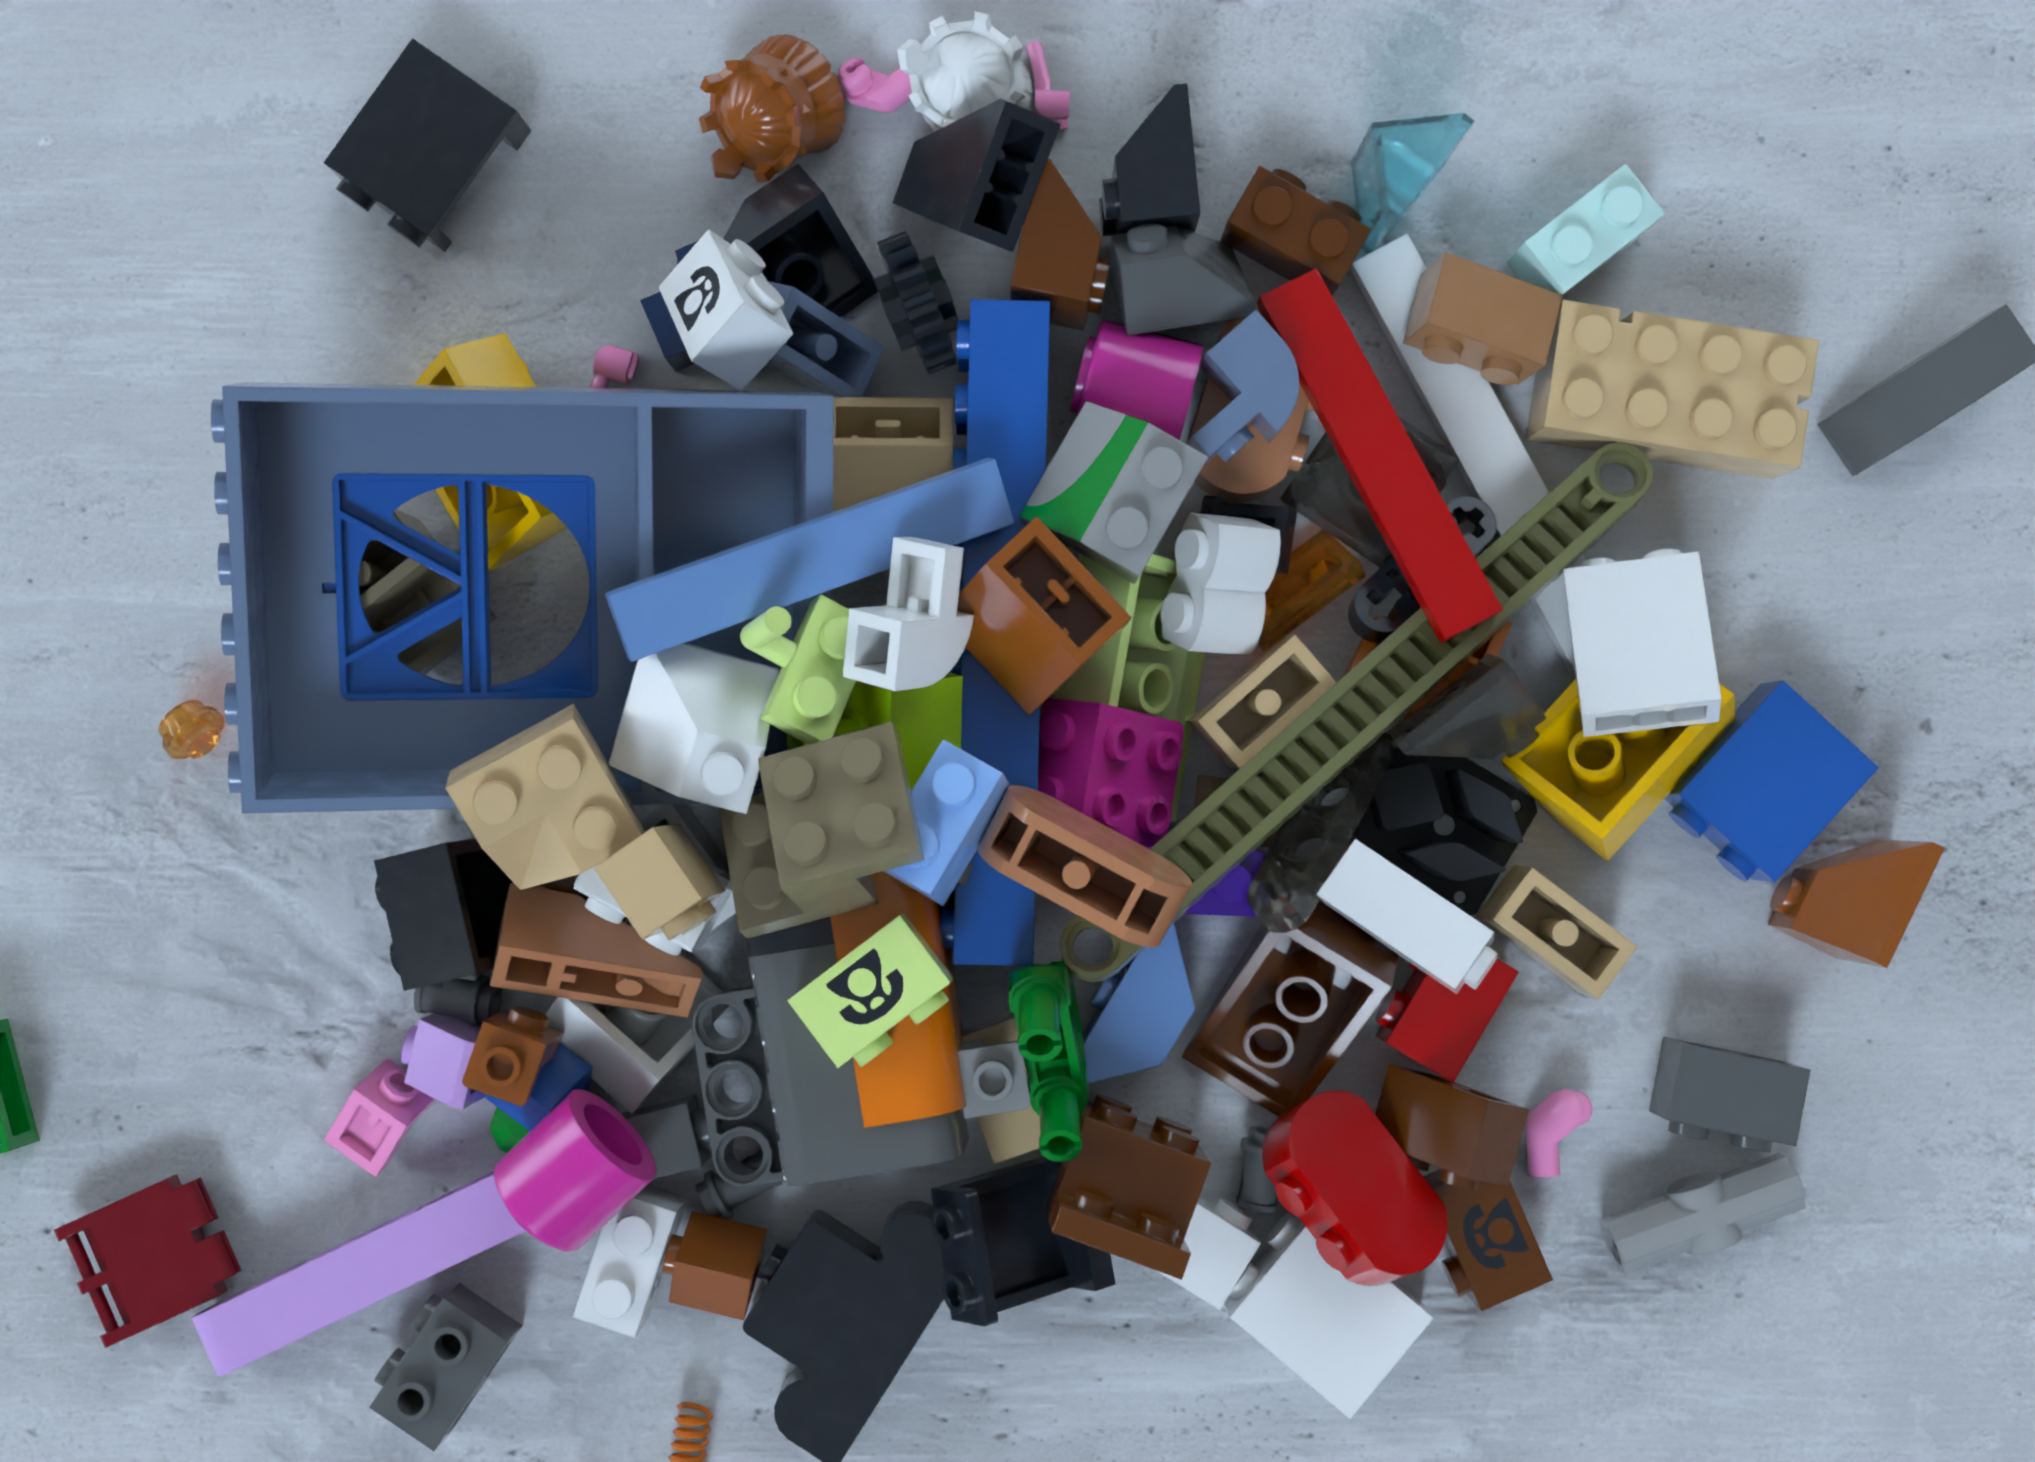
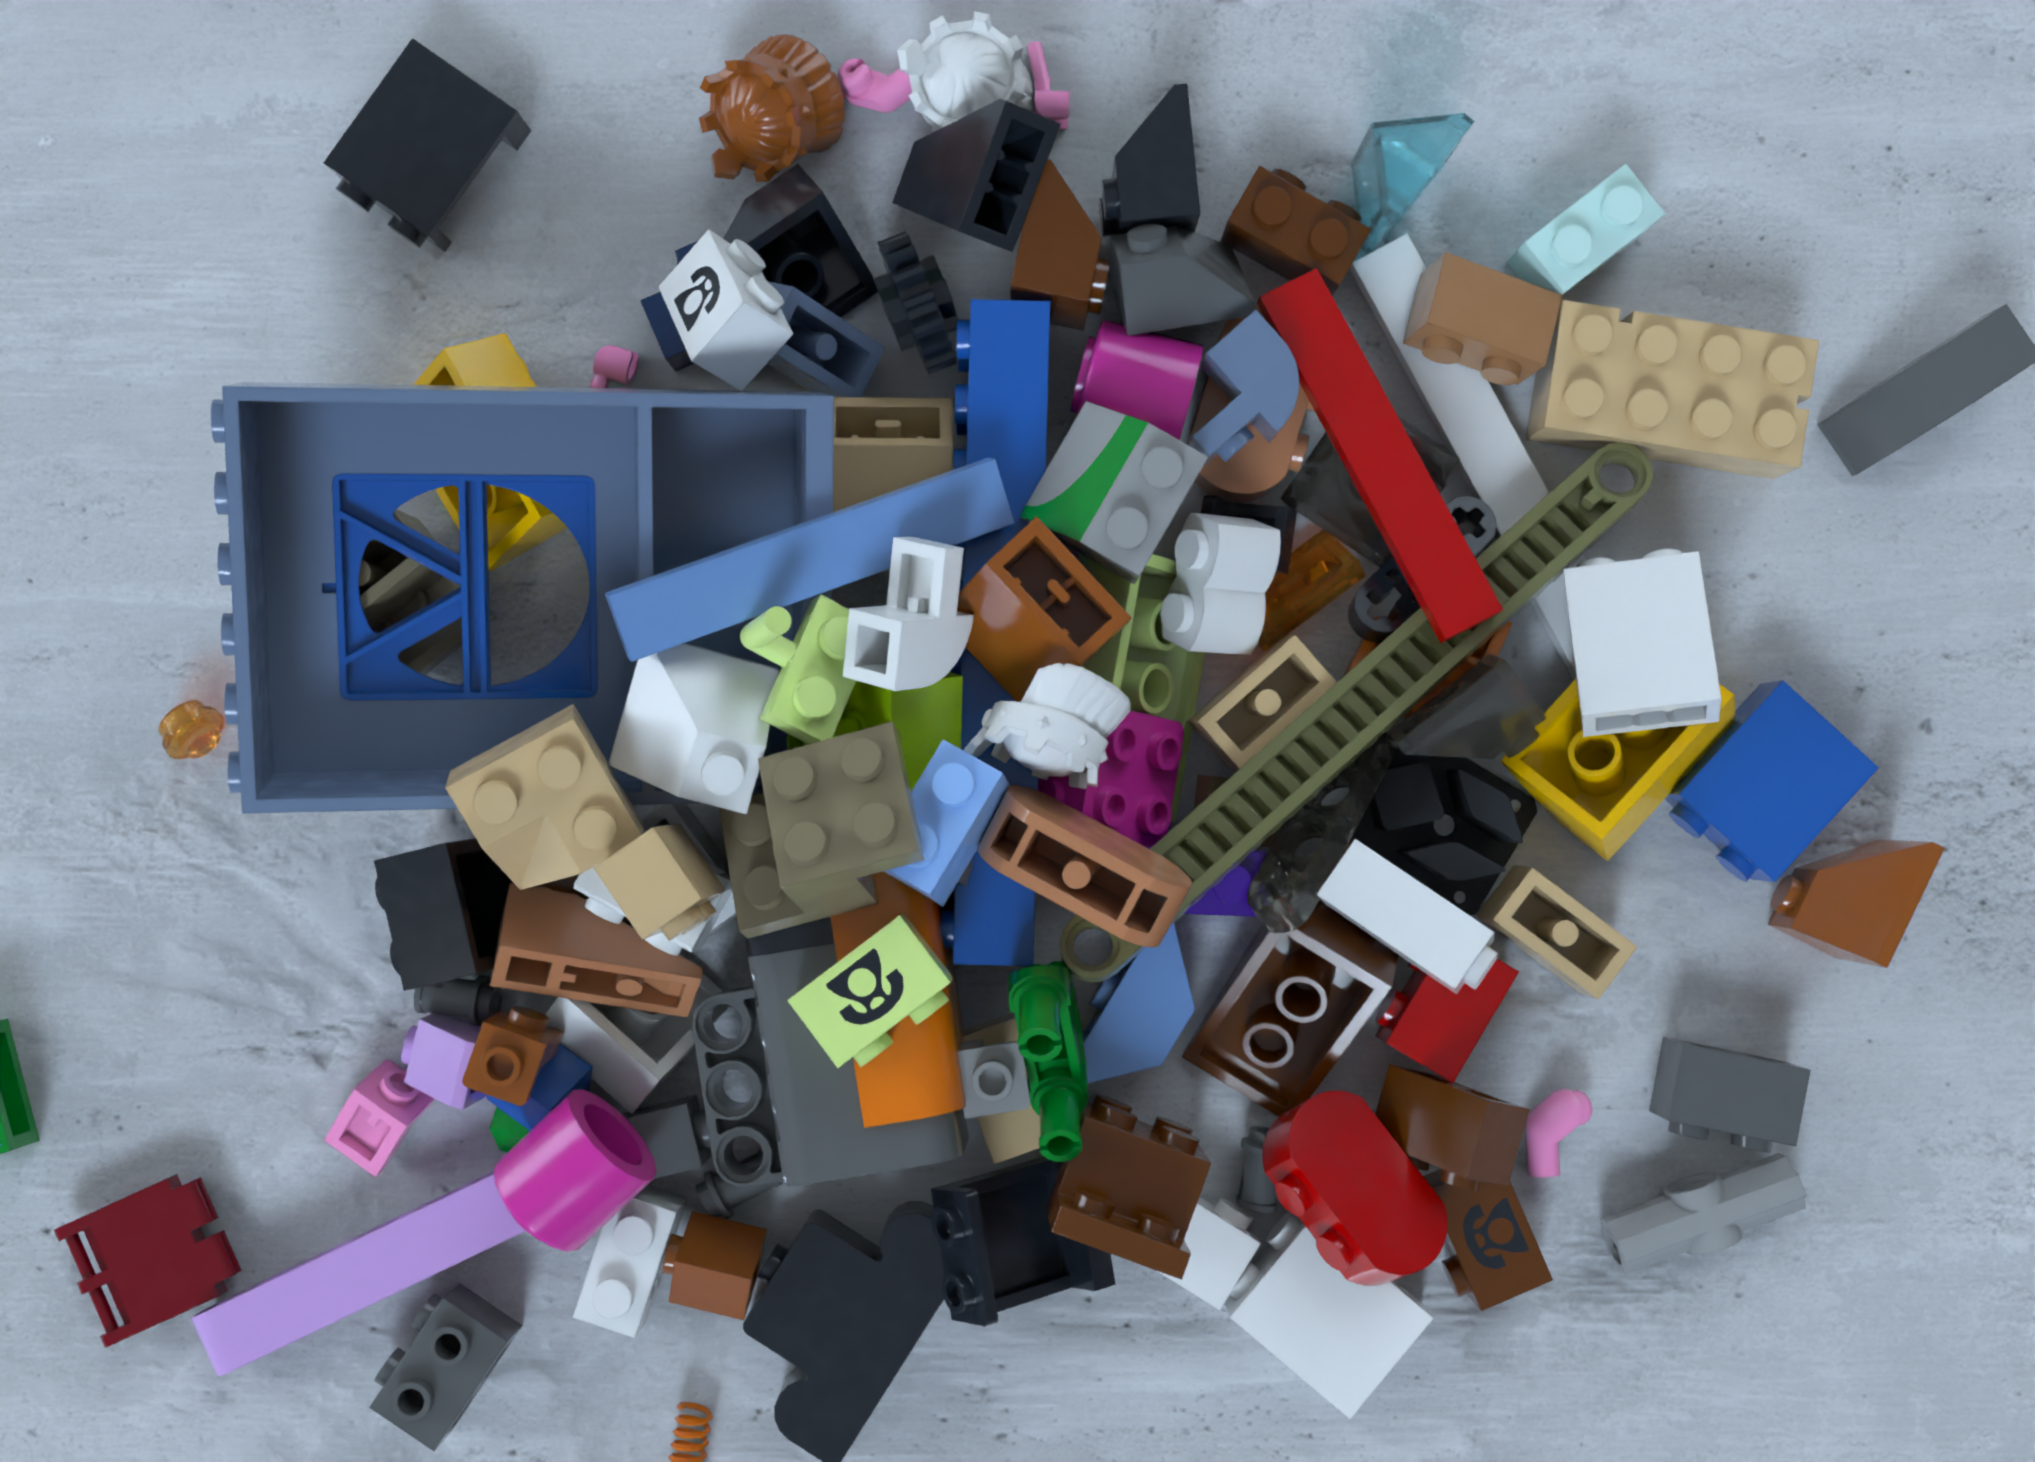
(1057, 725): none -> white hair

